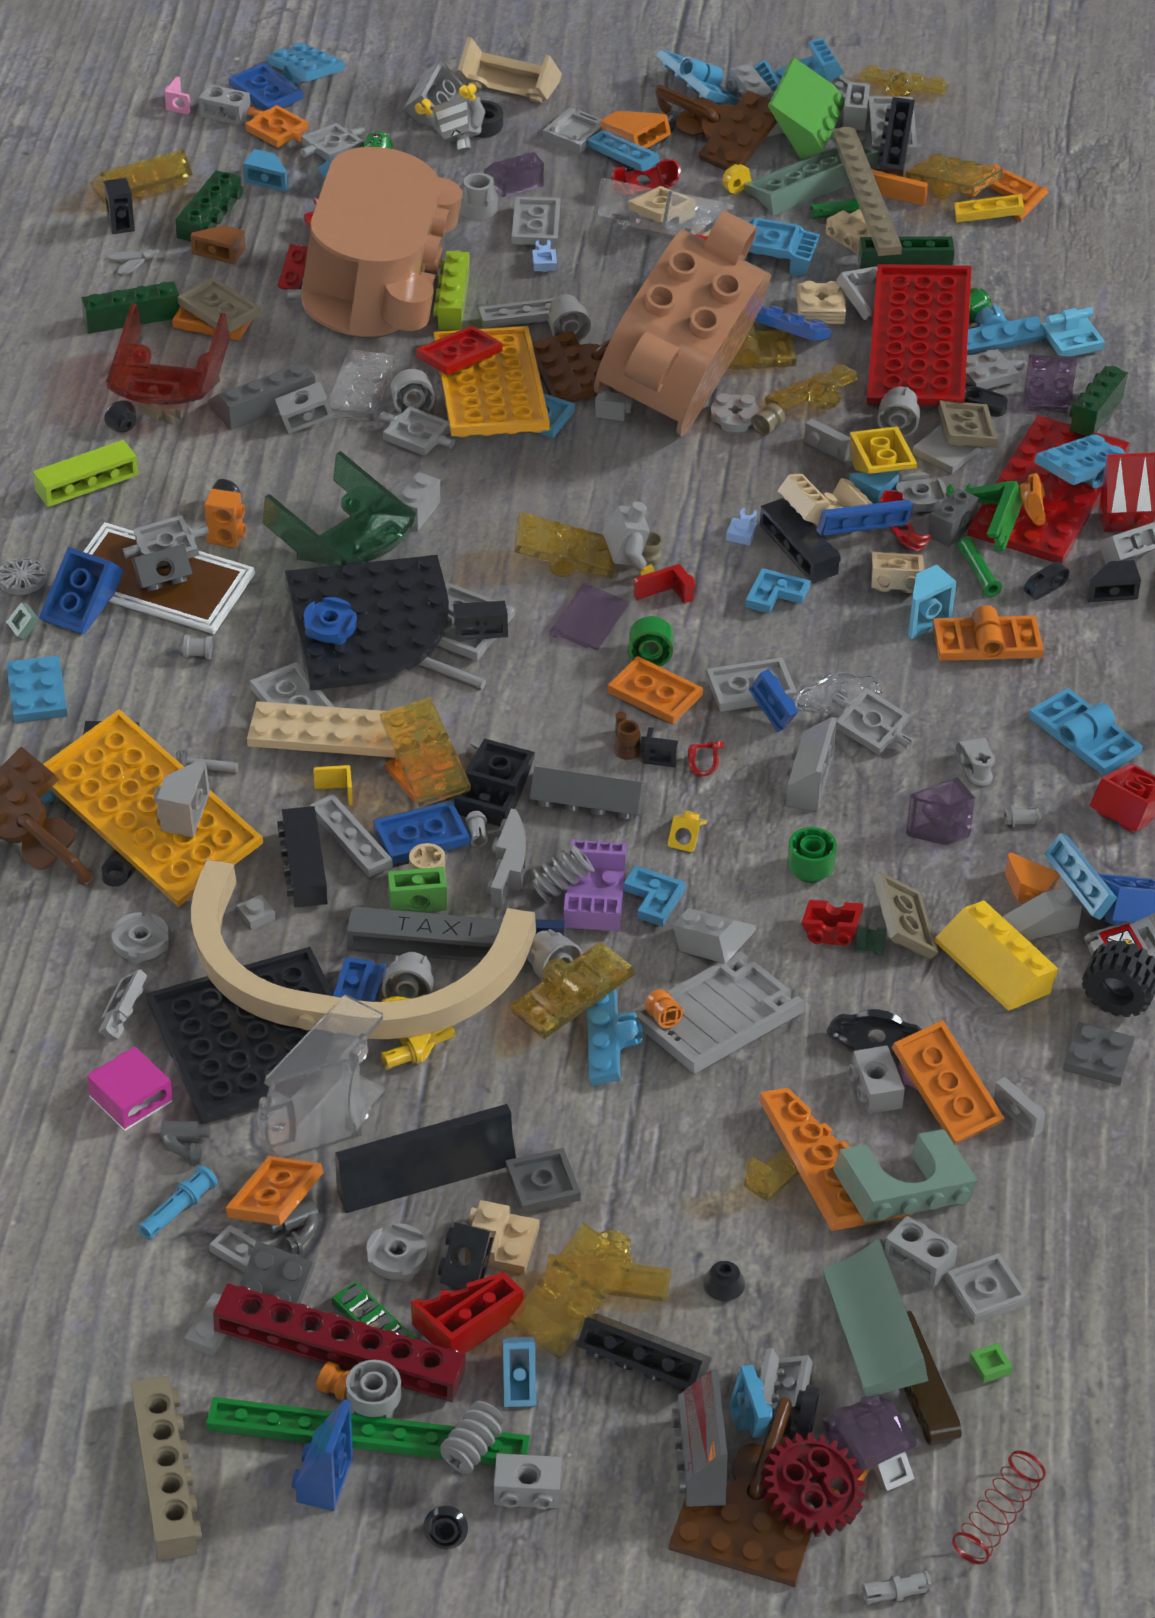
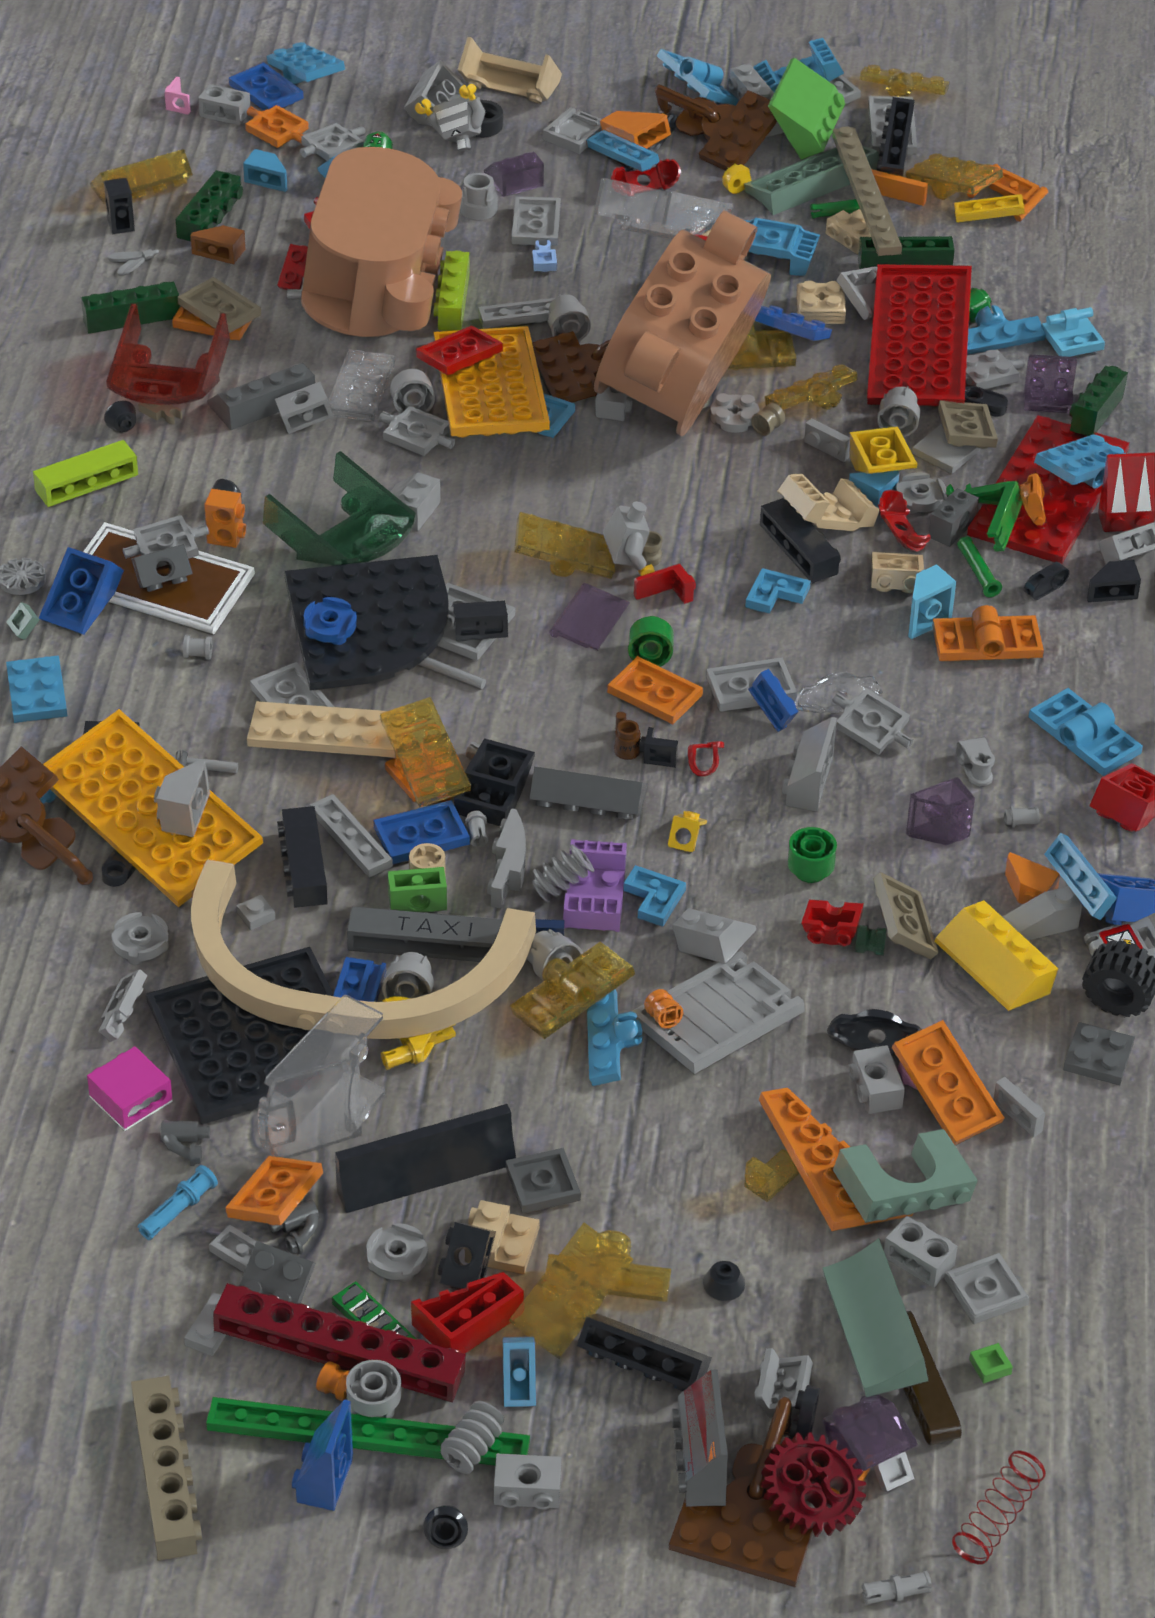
(334, 777): yellow bracket -> none
(651, 204): tan plate -> none
(742, 529): light blue plate -> none
(748, 1403): dark azure plate -> none
(856, 105): light grey brick -> none
(864, 517): blue tile -> none

